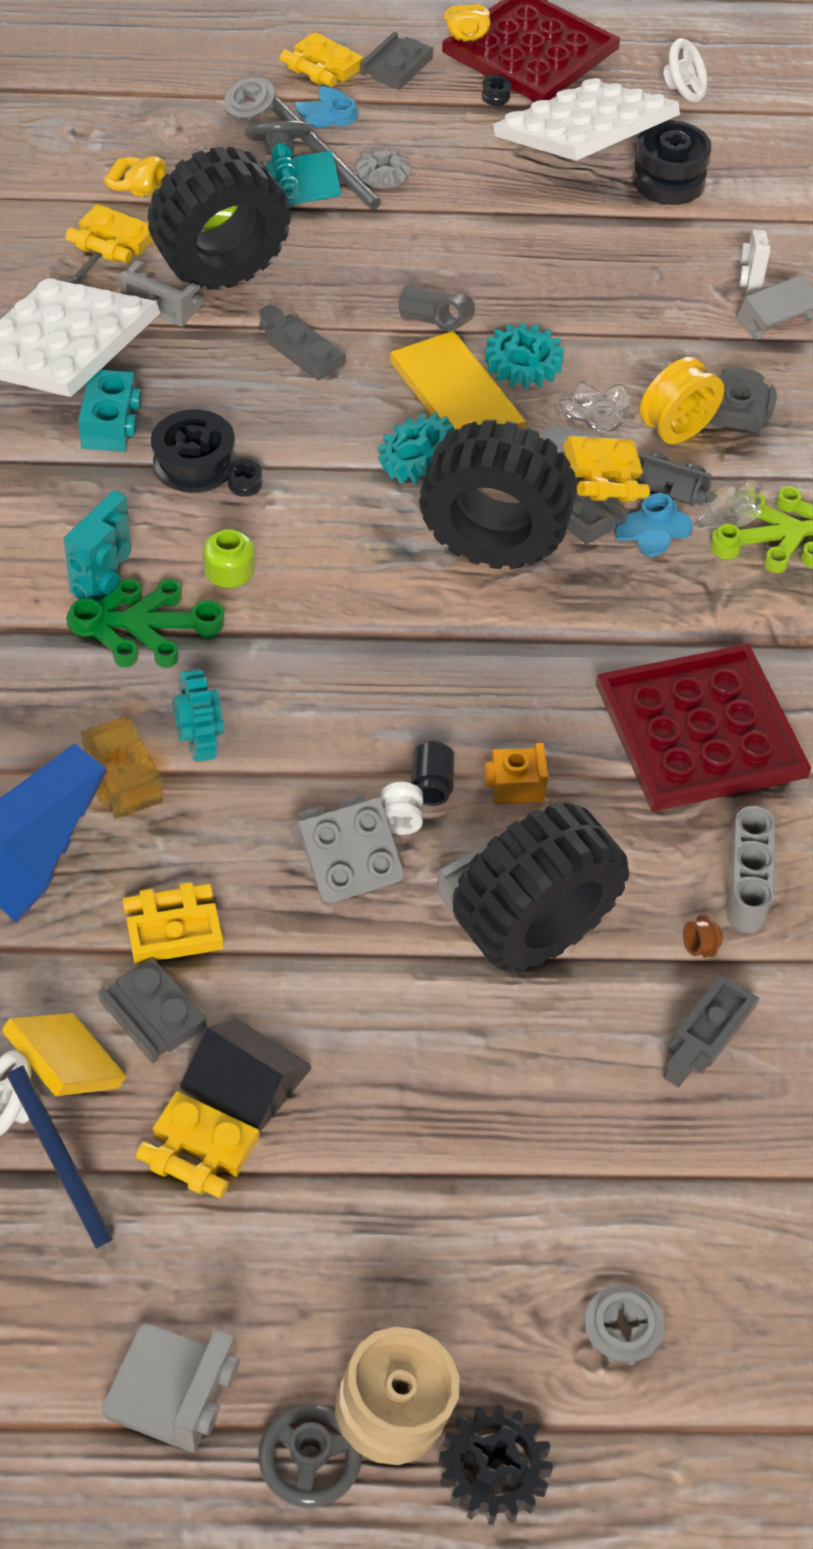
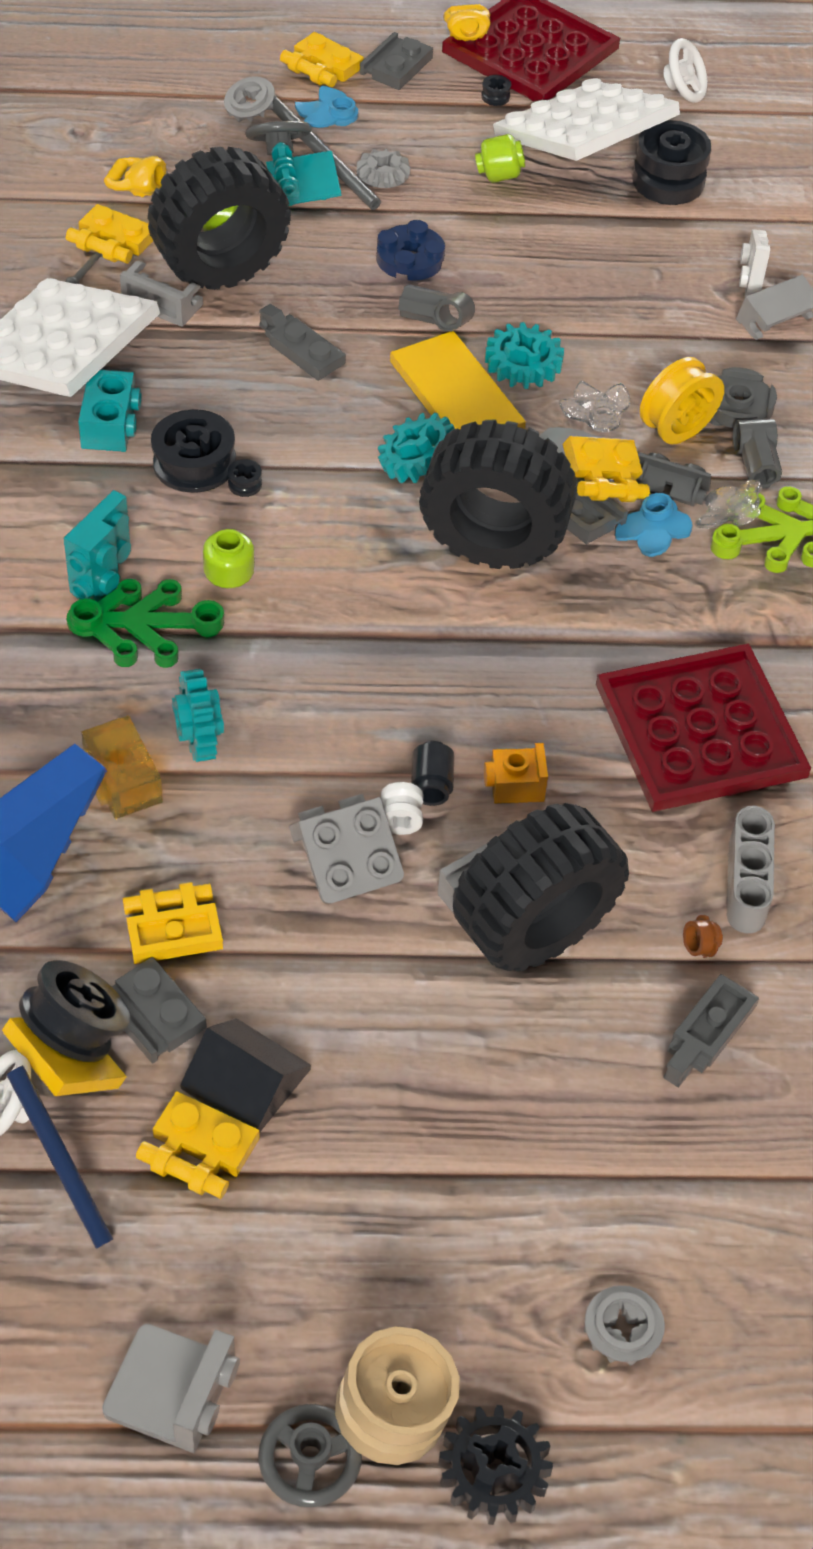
(74, 1011): none -> black wheel
(395, 250): none -> dark blue plate
(500, 158): none -> lime head
(758, 445): none -> dark grey piece

